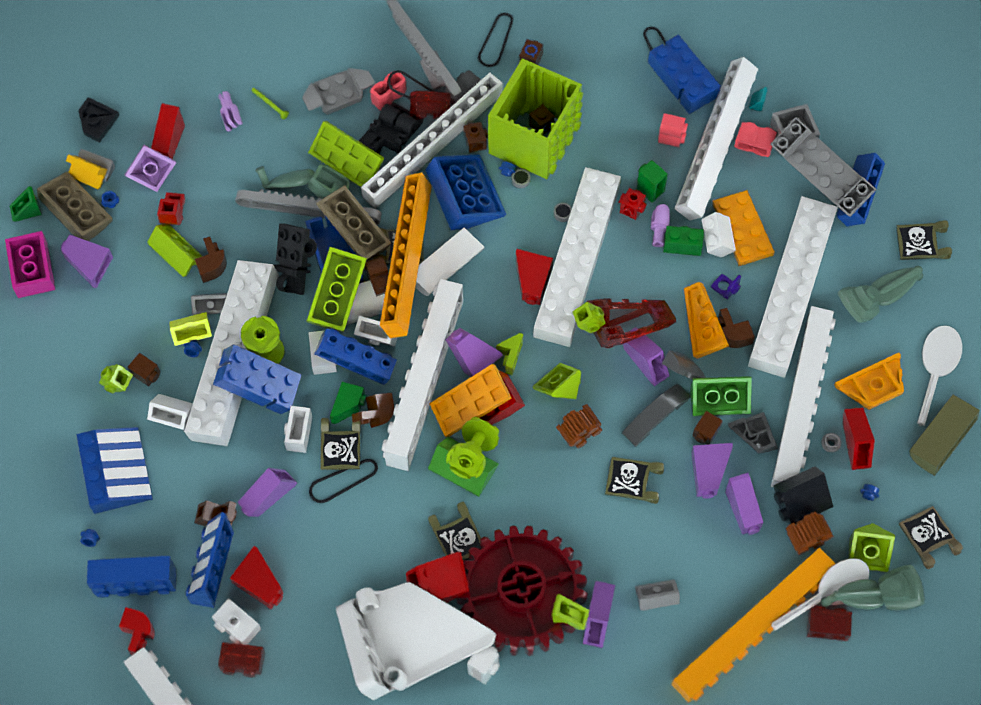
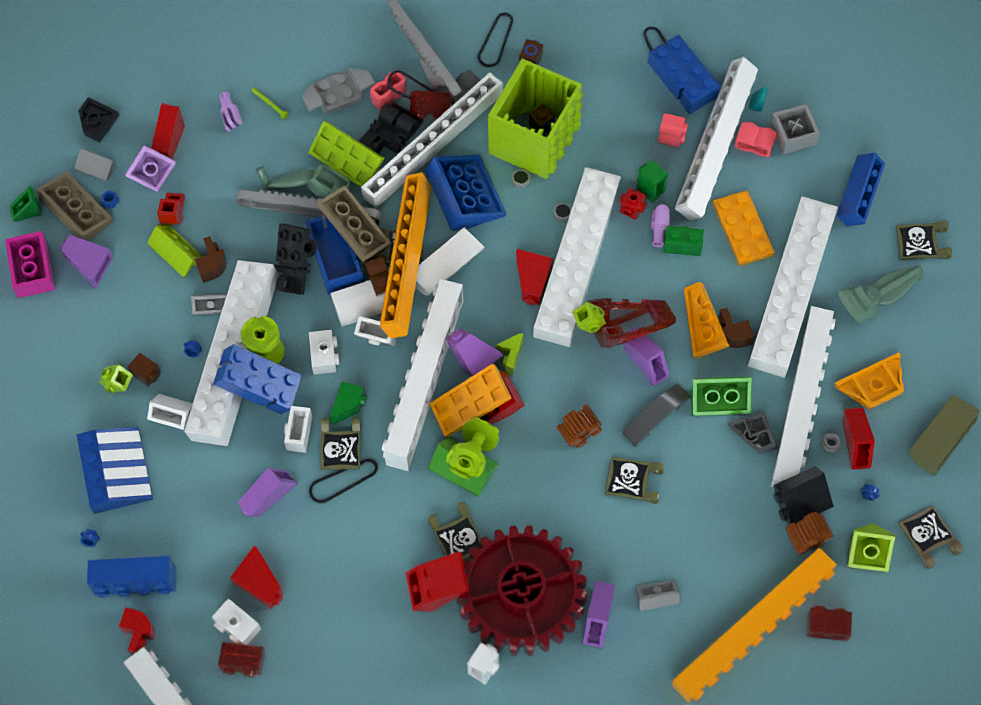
(86, 171): yellow panel -> none
(190, 328): neon yellow brick -> none
(208, 510): brick -> none
(211, 562): blue slope -> none
(336, 290): lime brick -> none
(355, 356): blue brick -> none
(379, 410): reddish brown brick -> none
(405, 637): white panel -> none
(475, 137): reddish brown brick -> none
(507, 169): blue plate -> none
(560, 382): lime slope -> none
(570, 613): lime slope -> none
(682, 365): dark grey slope -> none
(707, 428): reddish brown brick -> none
(709, 467): medium lavender slope -> none
(718, 234): white brick -> none
(733, 286): dark purple bracket -> none
(744, 504): medium lavender slope -> none
(822, 167): light grey slope -> none
(835, 577): white piece -> none
(897, 589): sand green piece -> none
(940, 357): white piece -> none

